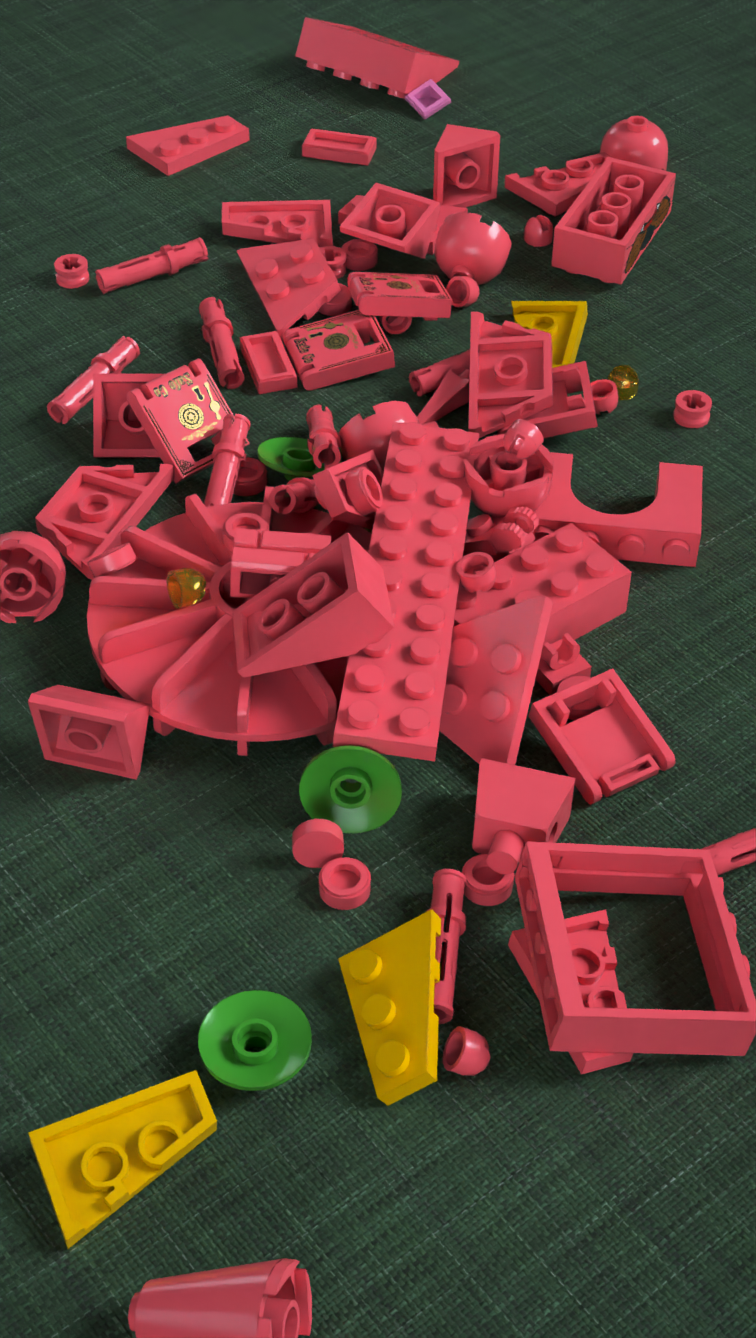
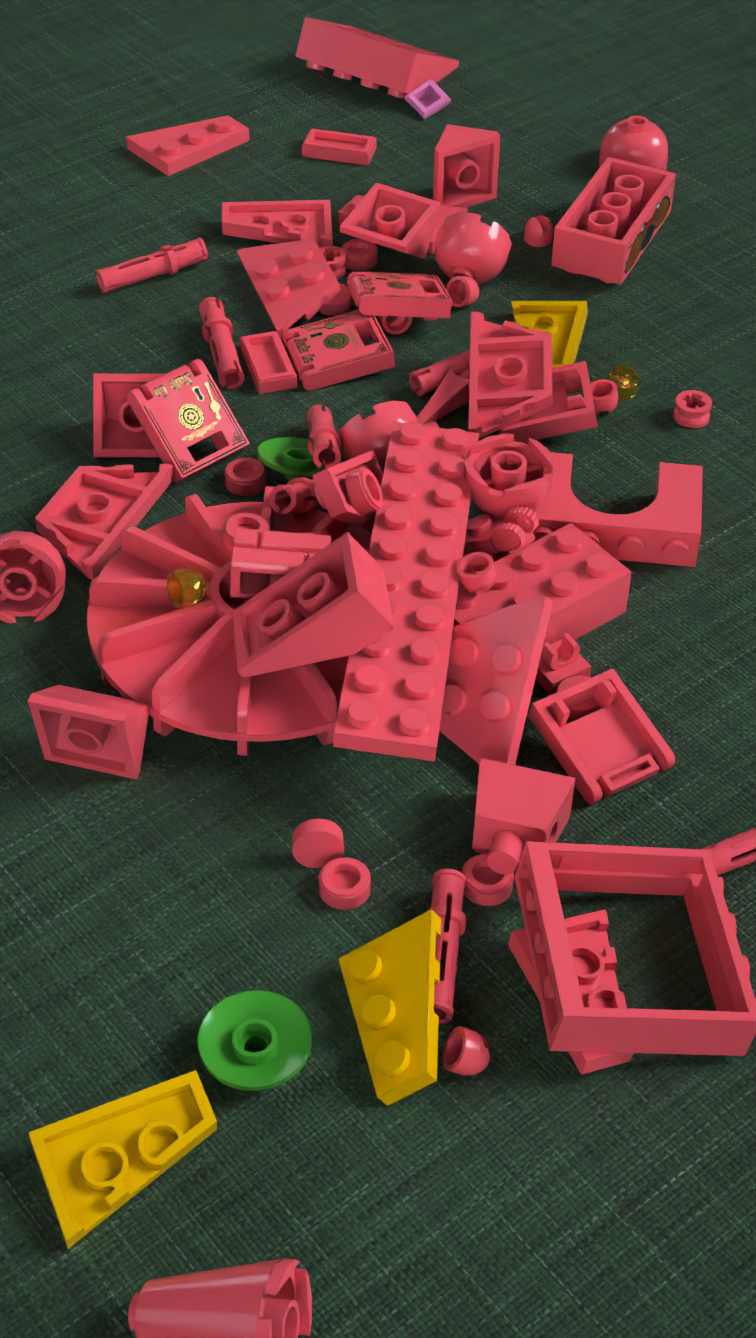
(71, 271): coral bush -> none
(80, 391): coral pin -> none
(112, 560): coral tile -> none
(228, 458): coral pin -> none
(356, 805): bright green dish -> none
(522, 439): coral hinge -> none
(556, 189): coral wing -> none

